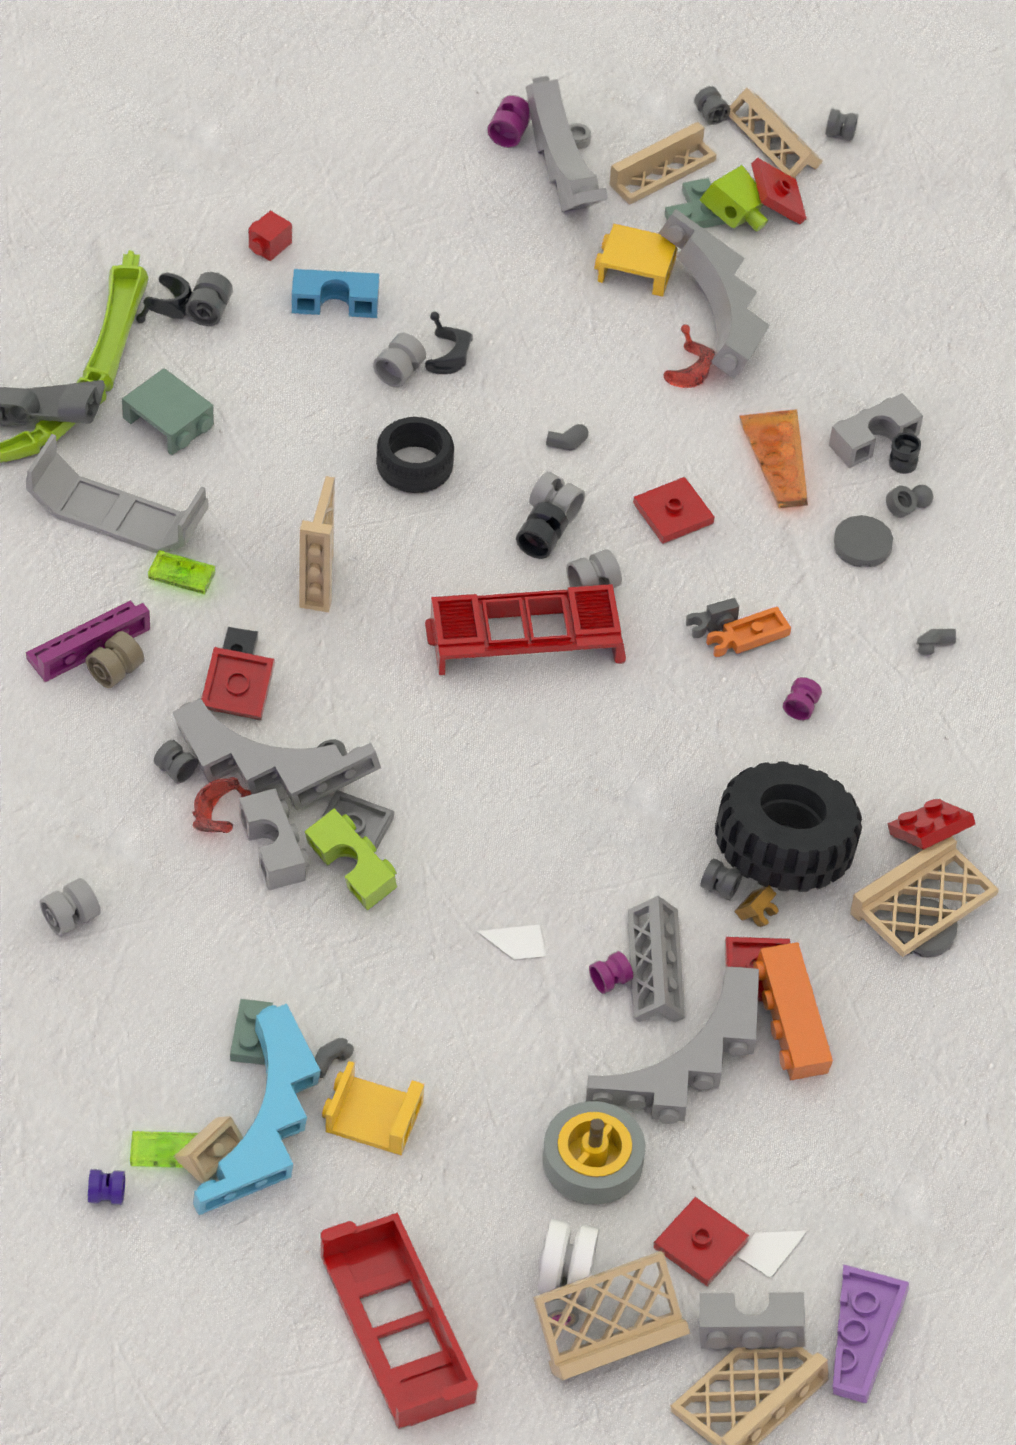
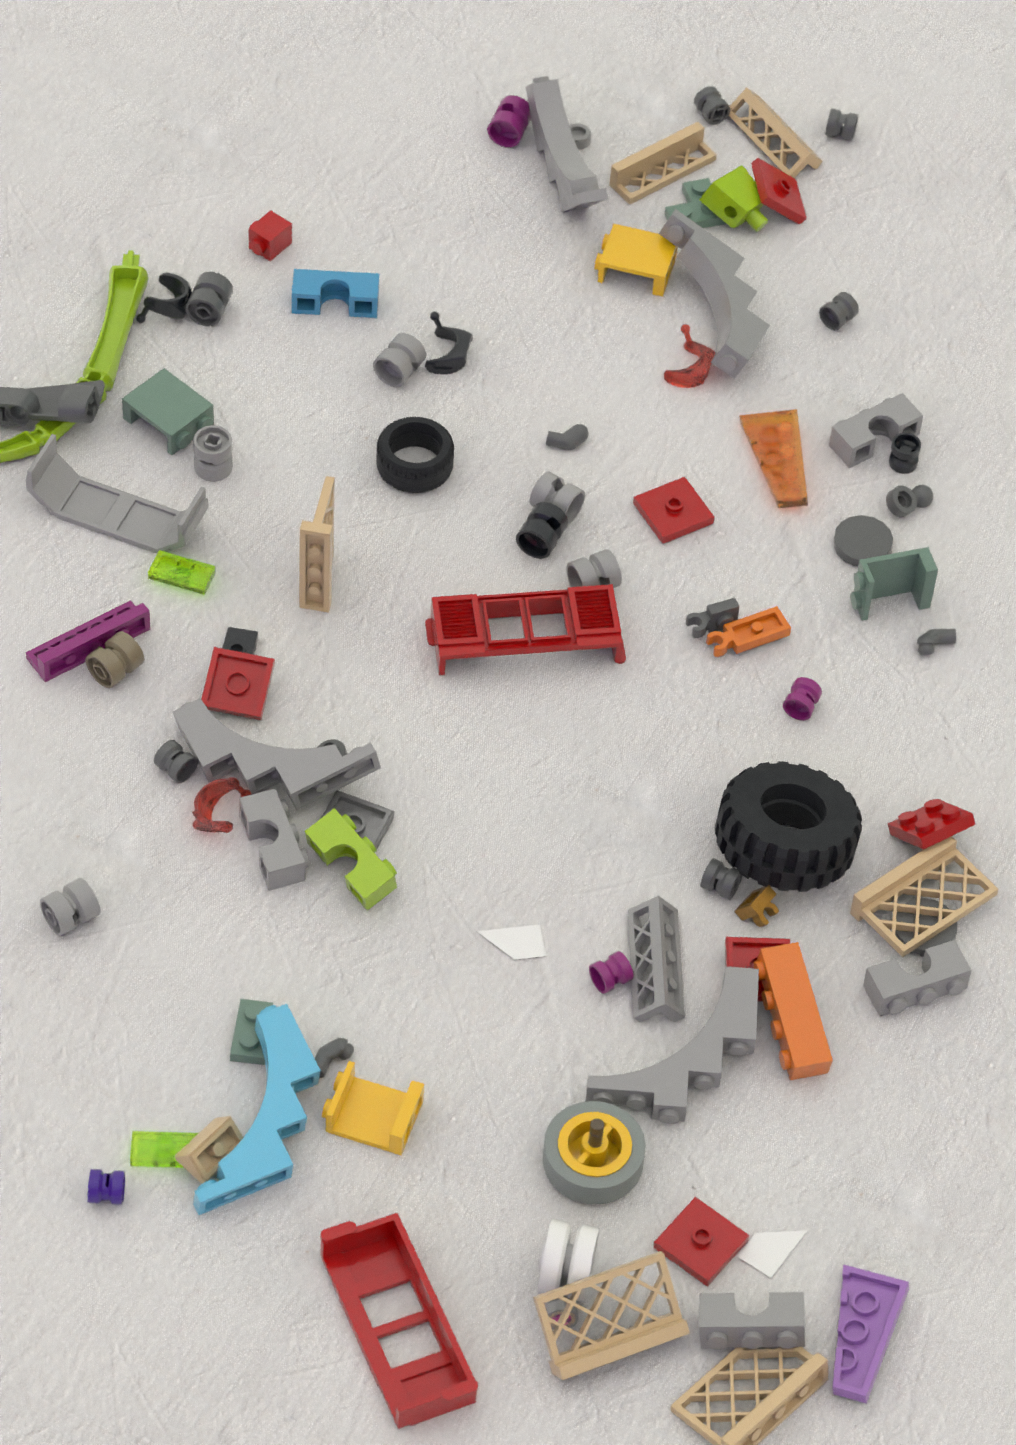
(213, 453): none -> light grey wheel
(836, 313): none -> dark grey wheel
(893, 575): none -> sand green panel
(895, 990): none -> light grey arch

